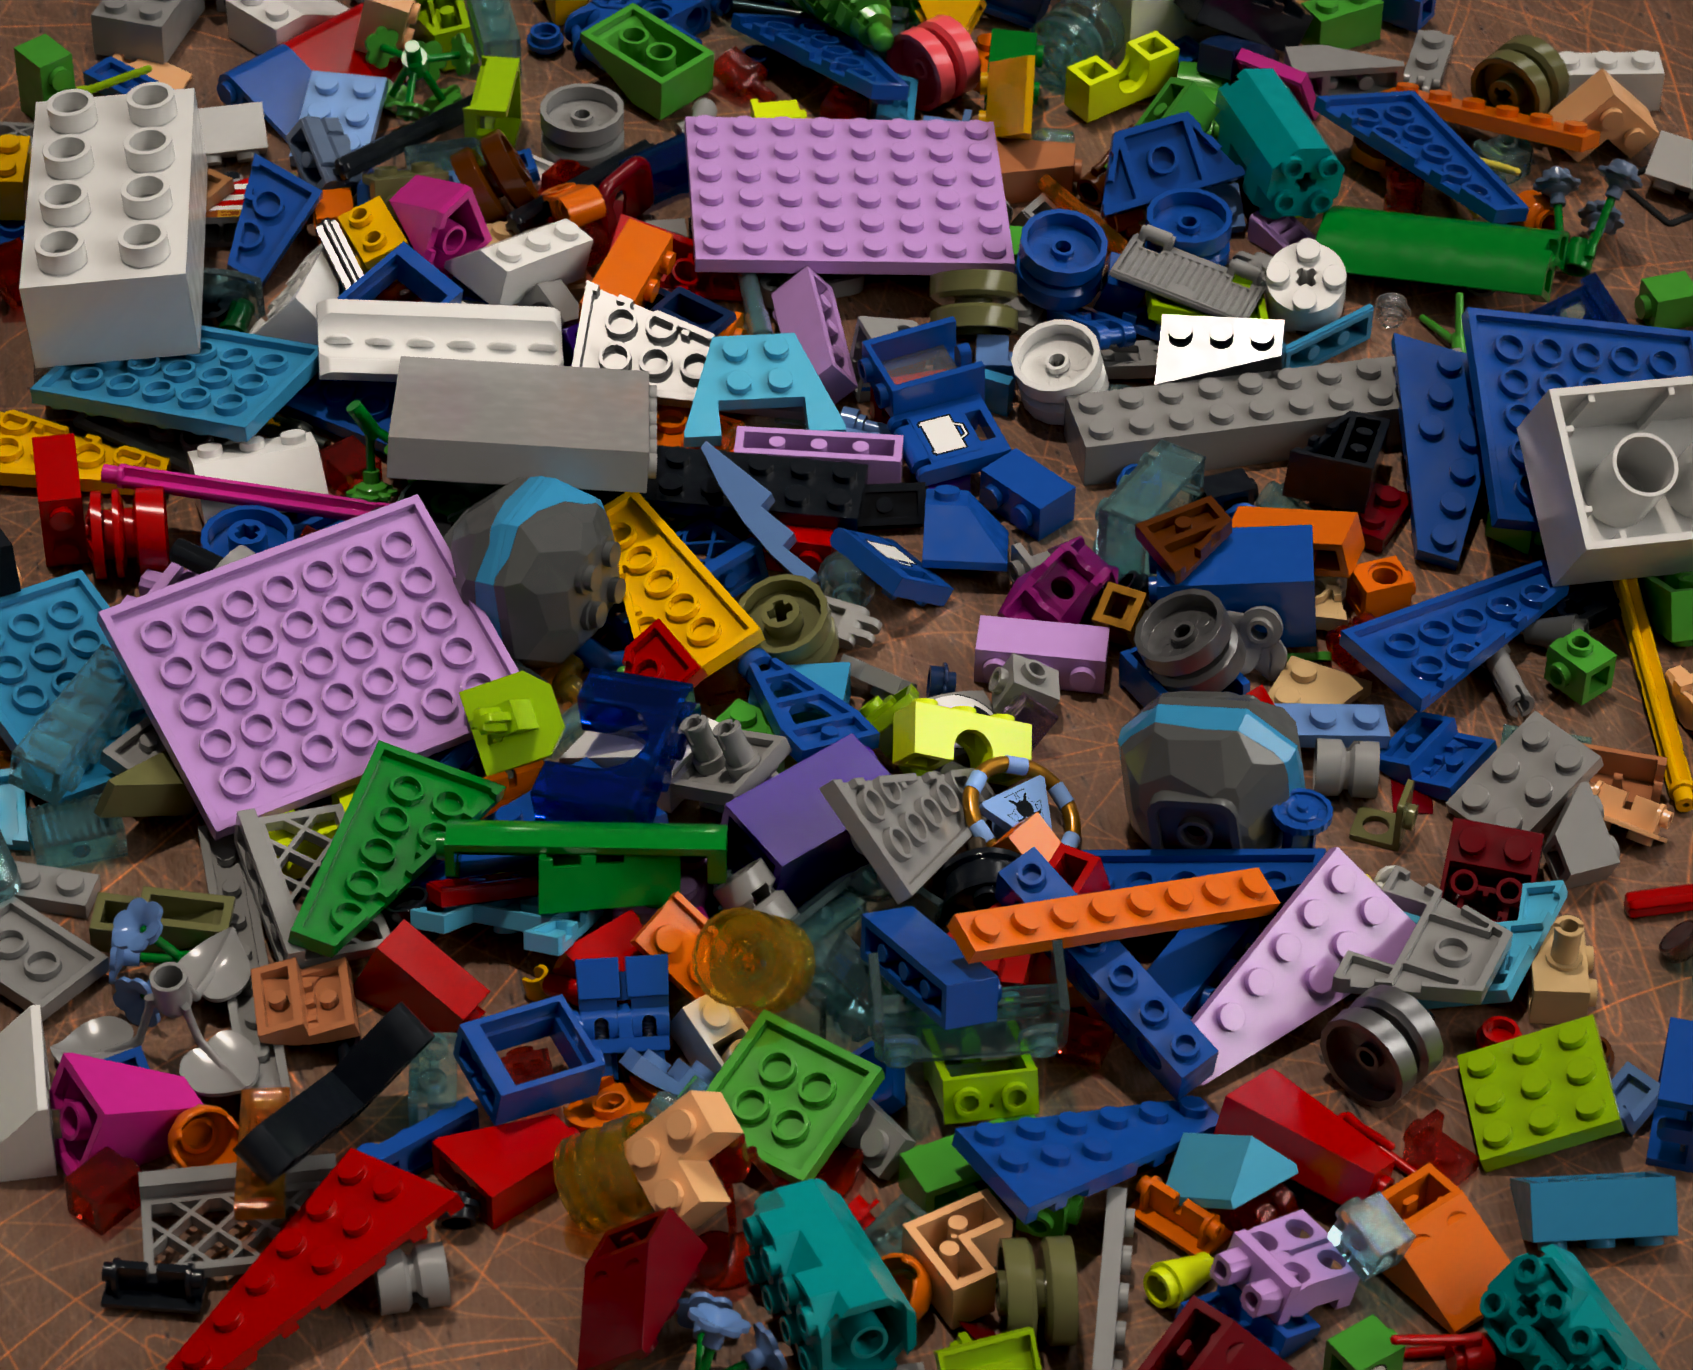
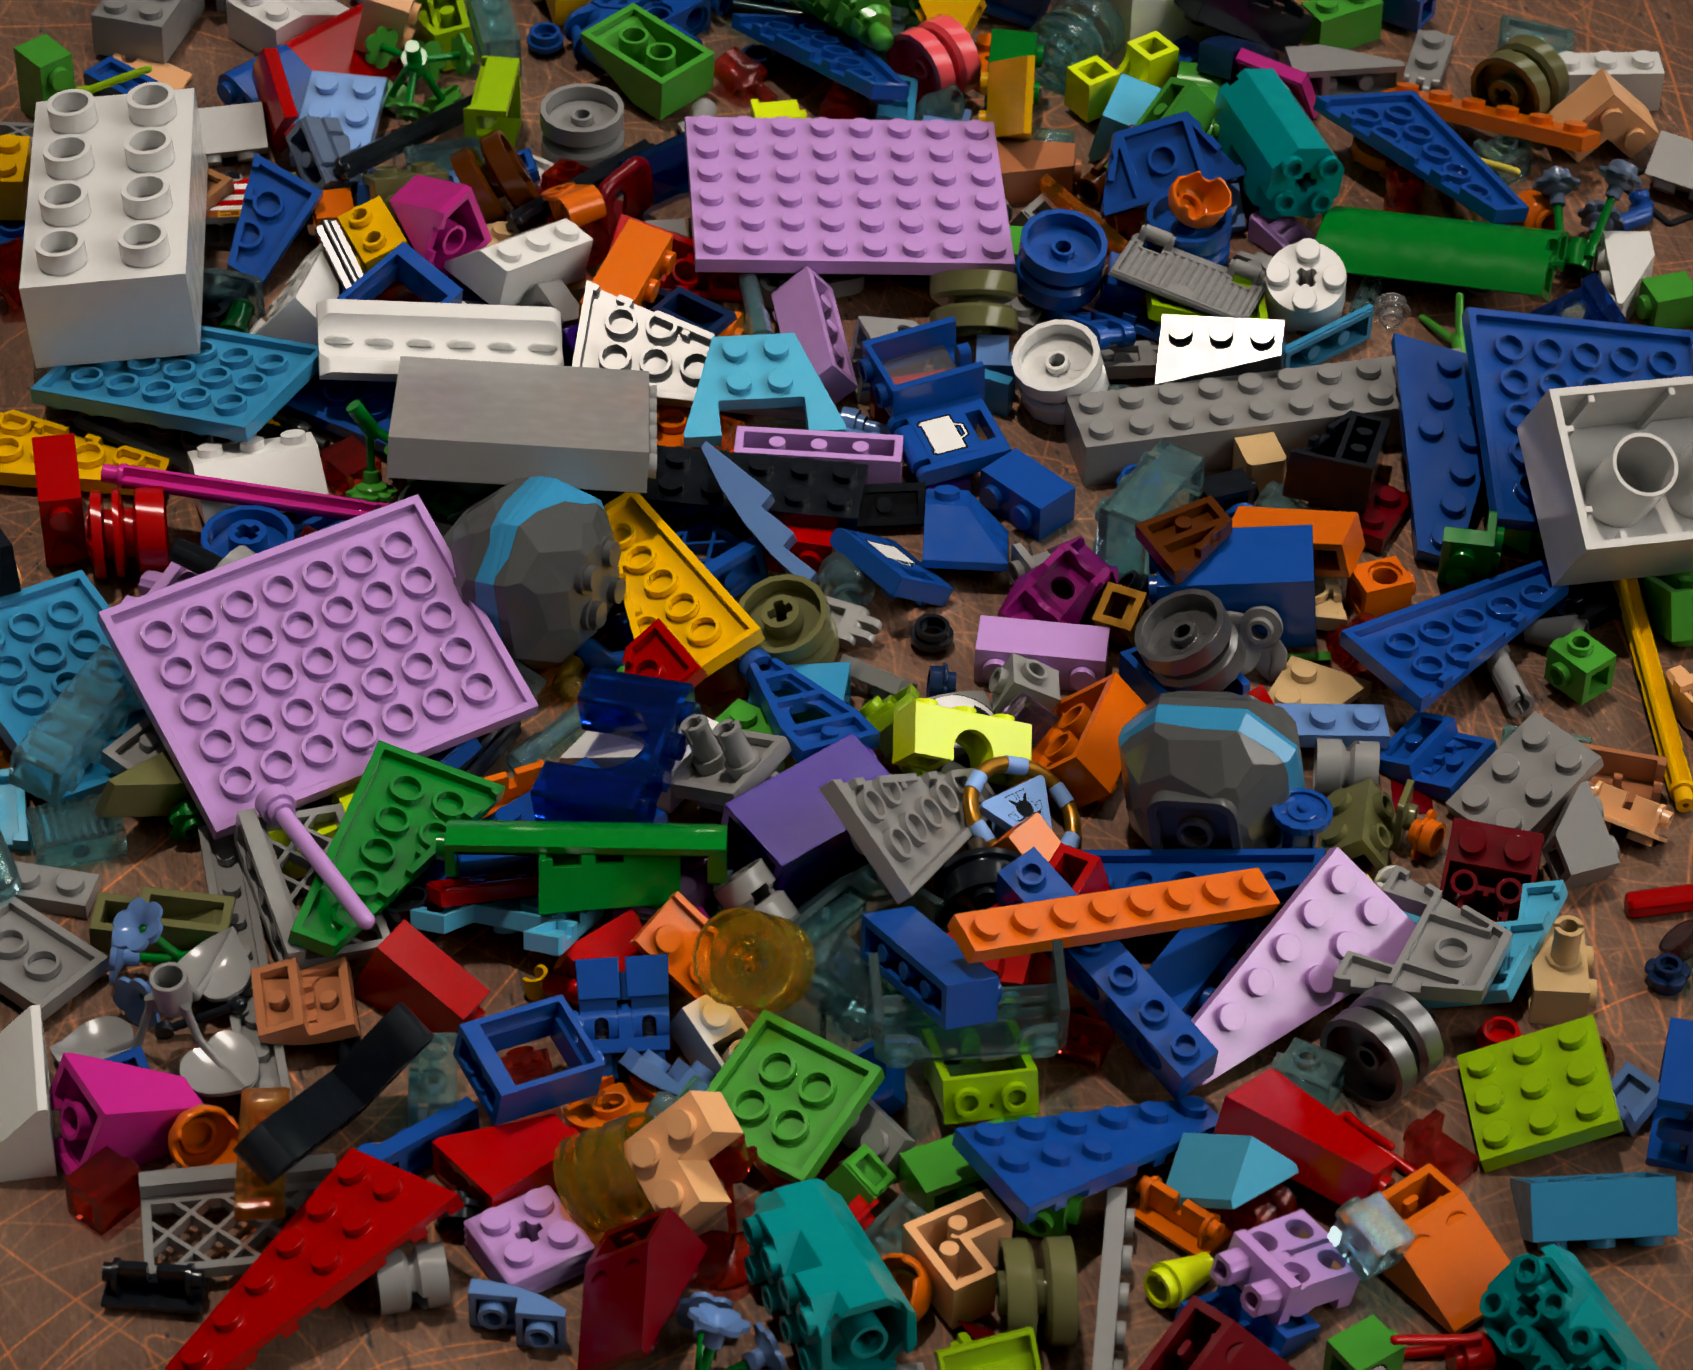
(165, 1029): none -> black hinge
(185, 820): none -> green plate
(275, 96): none -> red slope
(278, 809): none -> lavender piece
(503, 1306): none -> medium blue slope
(513, 721): lime piece -> none
(529, 1241): none -> lavender brick
(861, 1174): none -> bright green slope
(932, 633): none -> black plate
(943, 103): none -> clear light blue piece
(1084, 739): none -> orange slope
(1124, 108): none -> medium azure slope
(1199, 201): none -> orange hair
(1260, 458): none -> tan piece
(1313, 1070): none -> clear light blue brick
(1360, 822): none -> olive bracket
(1367, 292): none -> clear light blue axle
(1426, 835): none -> orange plate
(1470, 553): none -> green bracket
(1558, 37): none -> clear light blue slope
(1622, 263): none -> white slope
(1639, 211): none -> blue arm
(1666, 974): none -> dark blue plate

